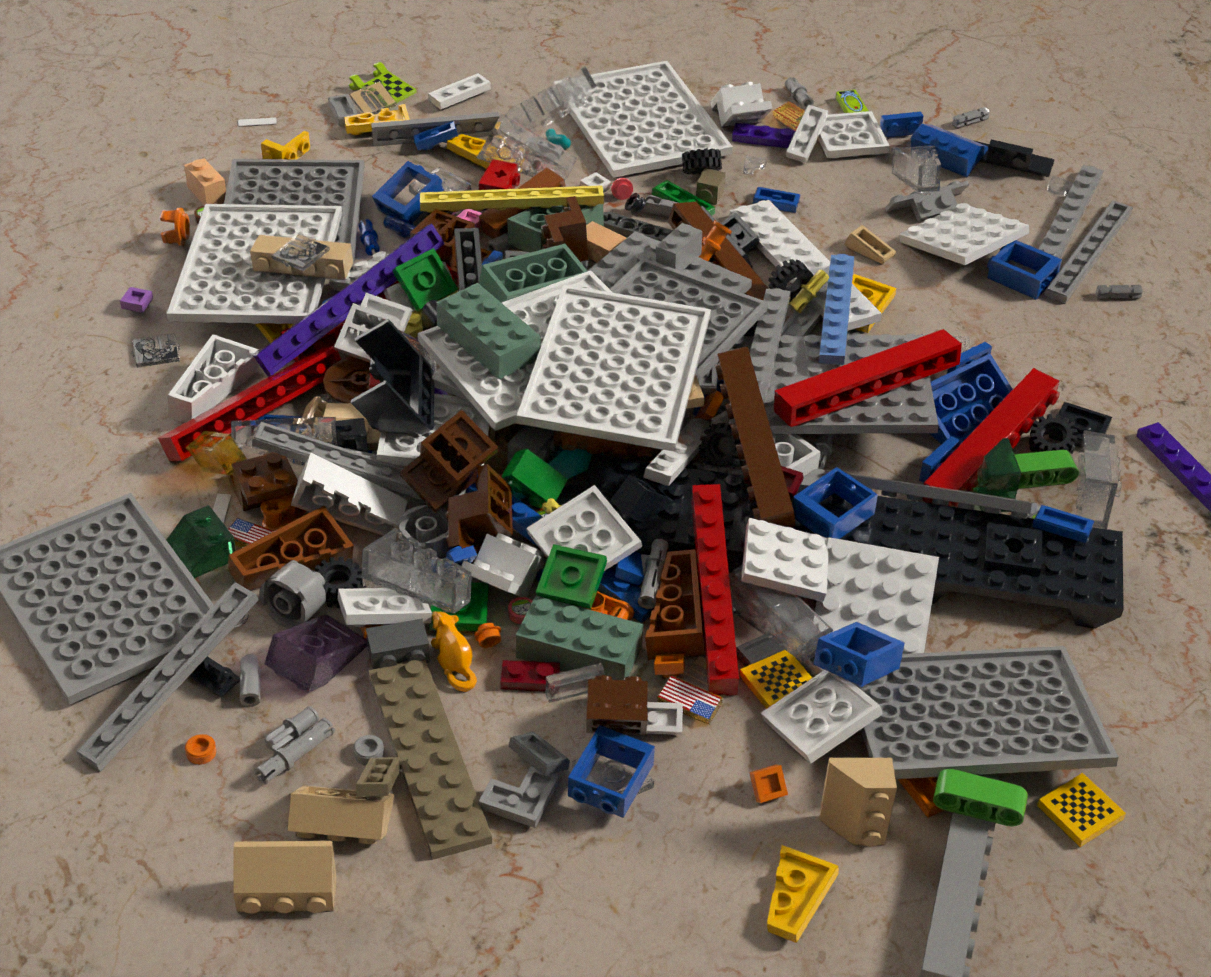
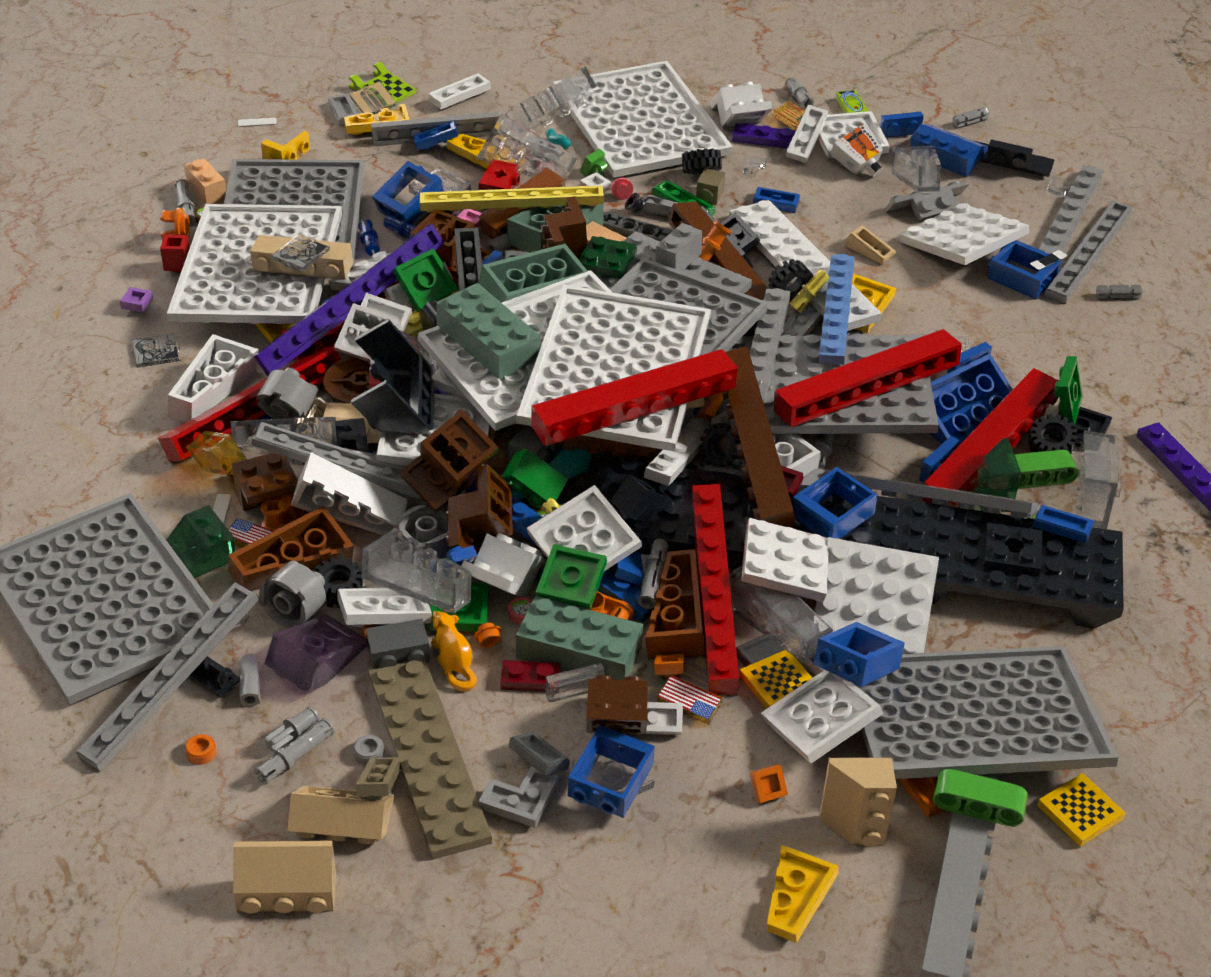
(174, 252): none -> red brick
(184, 199): none -> light grey pin
(286, 395): none -> light grey brick
(594, 163): none -> bright green tile
(608, 256): none -> dark green plate
(633, 397): none -> red brick
(859, 151): none -> torso
(1049, 259): none -> sticker
(1069, 389): none -> green plate

